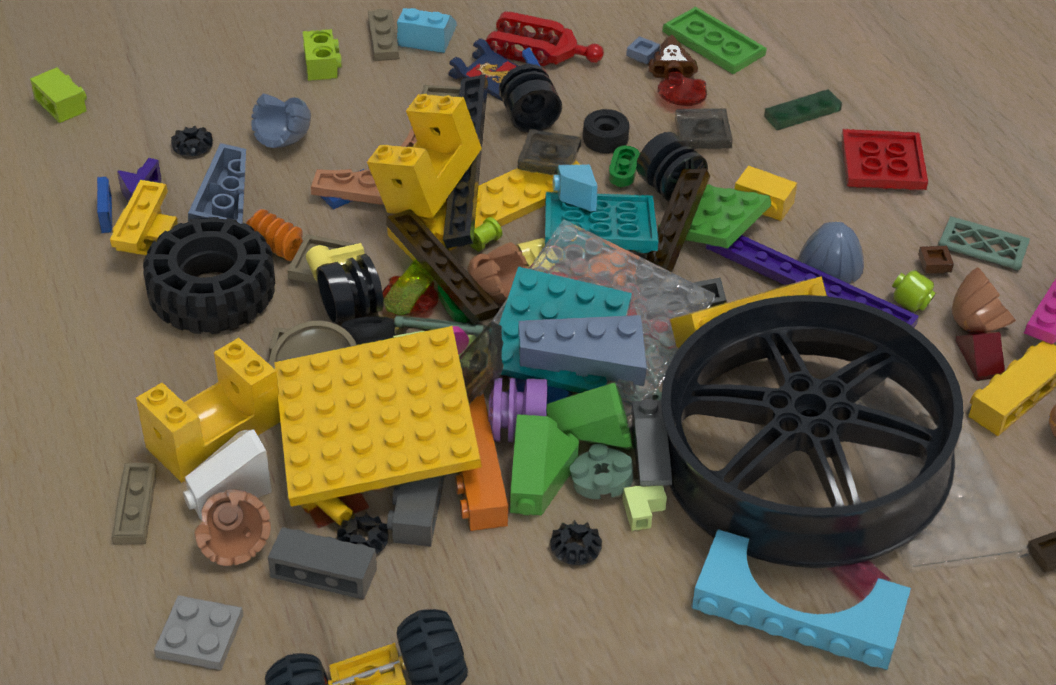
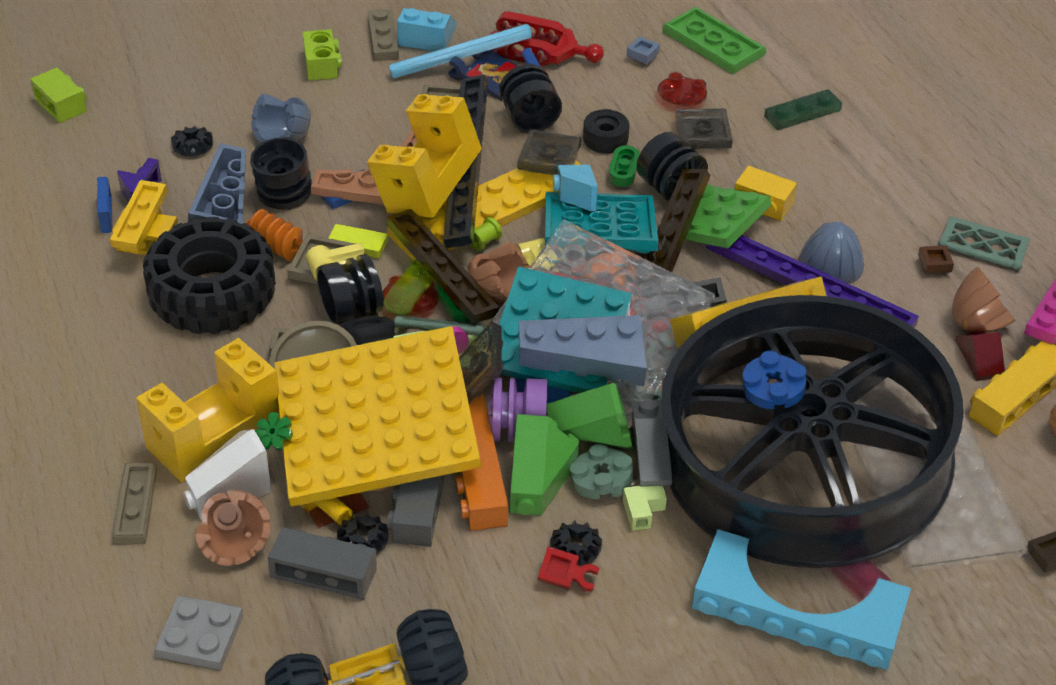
(274, 431): none -> green plant
(281, 173): none -> black wheel
(372, 241): none -> neon yellow tile
(460, 50): none -> medium azure axle
(561, 568): none -> red plate
(672, 59): reddish brown rock -> none
(778, 367): none -> blue plate
(884, 159): red plate -> none
(913, 291): lime head -> none

